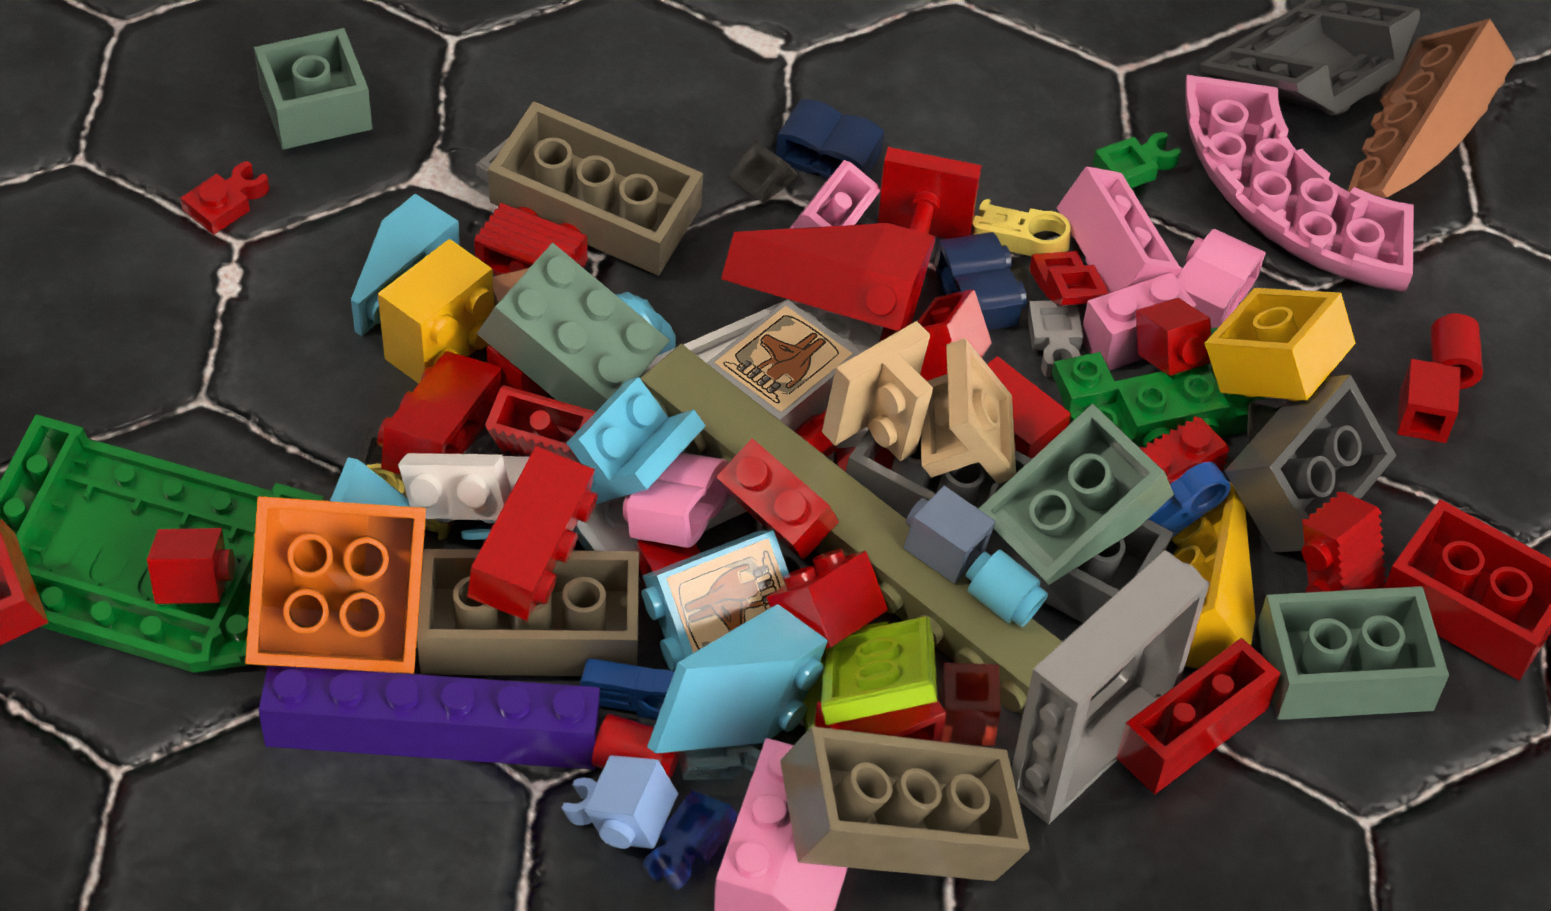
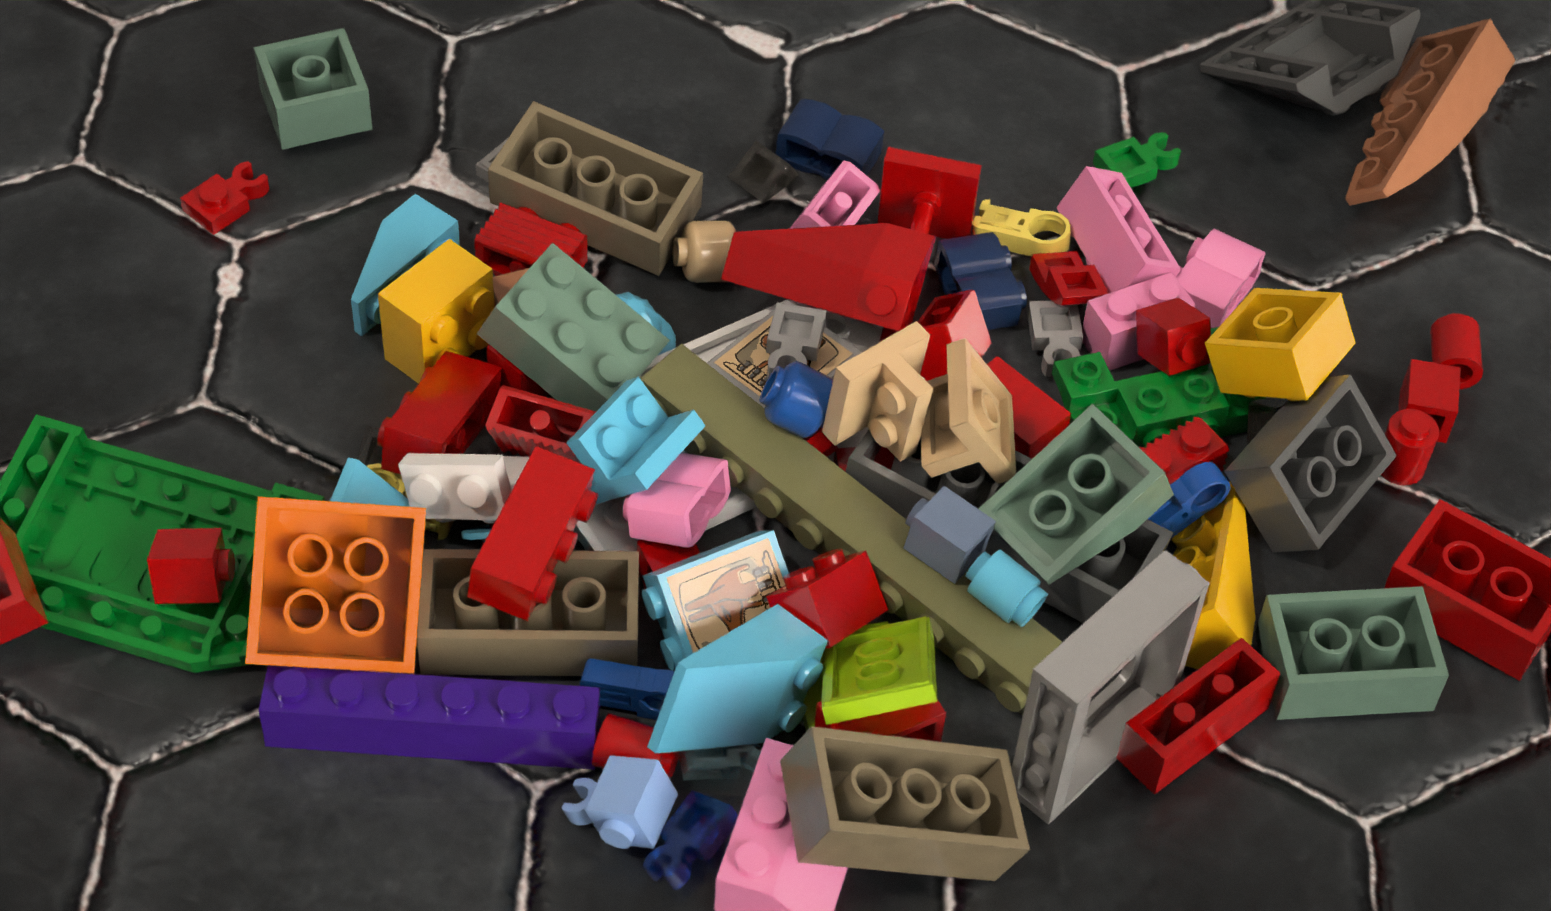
(703, 250): none -> tan head
(777, 499): red brick -> none
(794, 335): none -> light grey plate
(796, 398): none -> blue head
(971, 703): clear red brick -> none
(1288, 194): bright pink brick -> none
(1344, 546): red brick -> none
(1413, 440): none -> red brick

